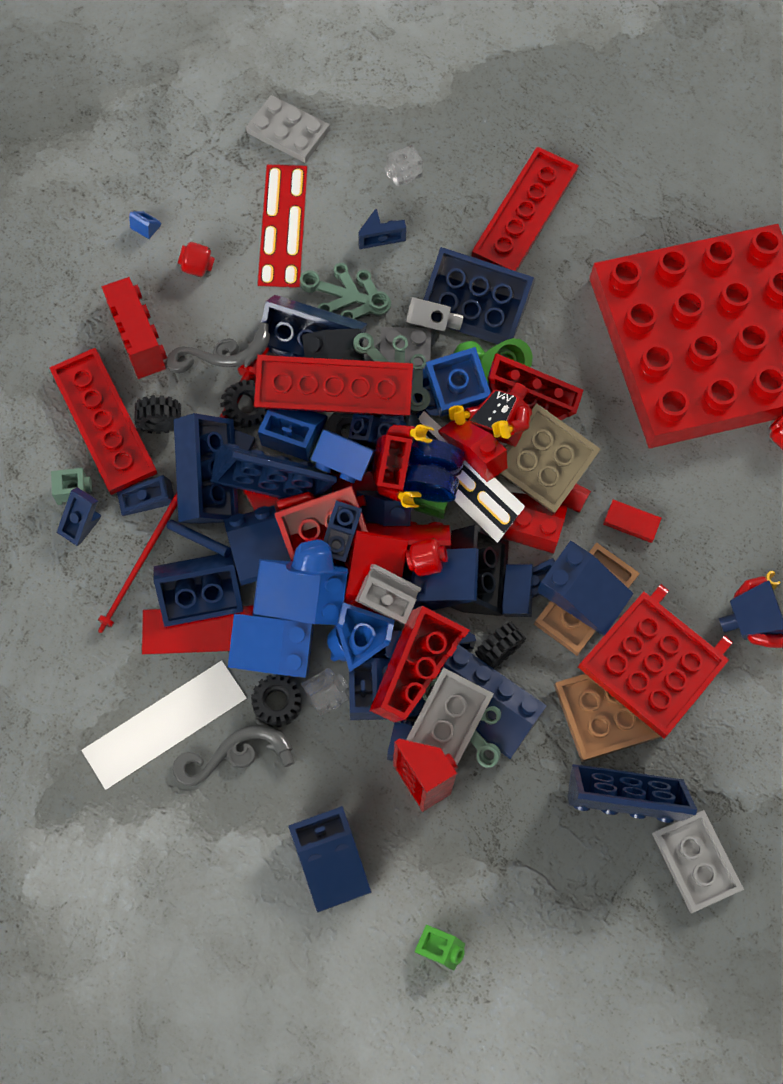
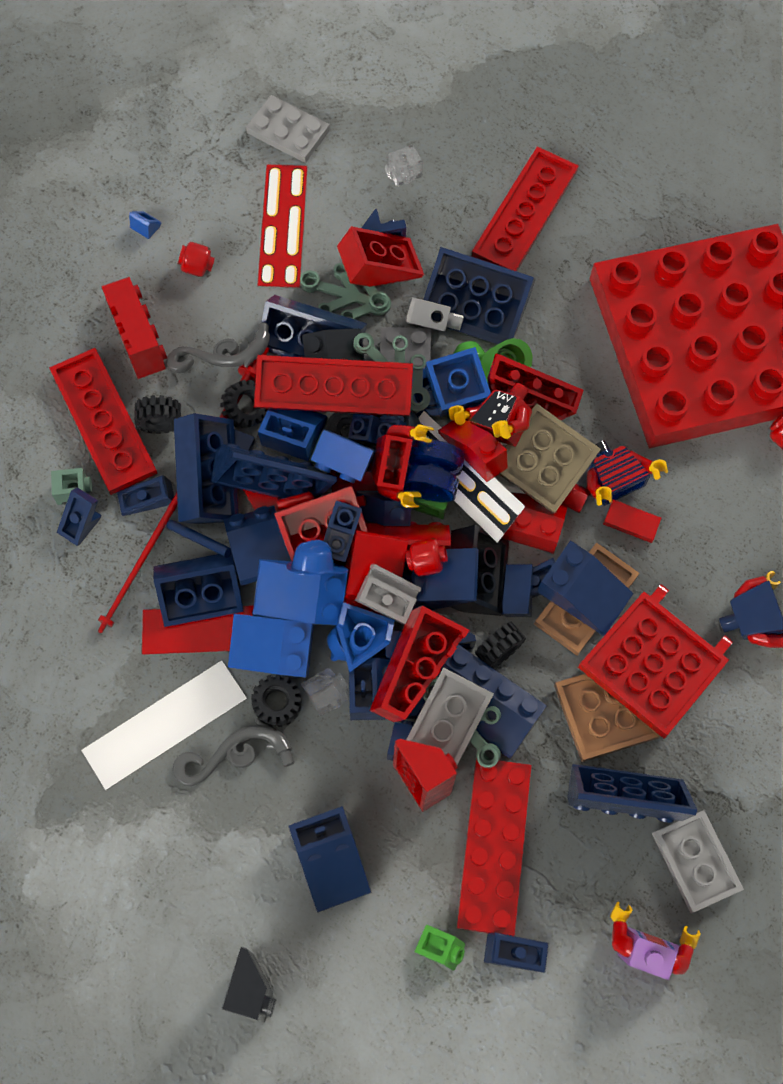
(249, 989): none -> black slope
(378, 257): none -> red slope
(494, 848): none -> red plate
(516, 952): none -> dark blue slope
(620, 473): none -> torso
(649, 952): none -> torso

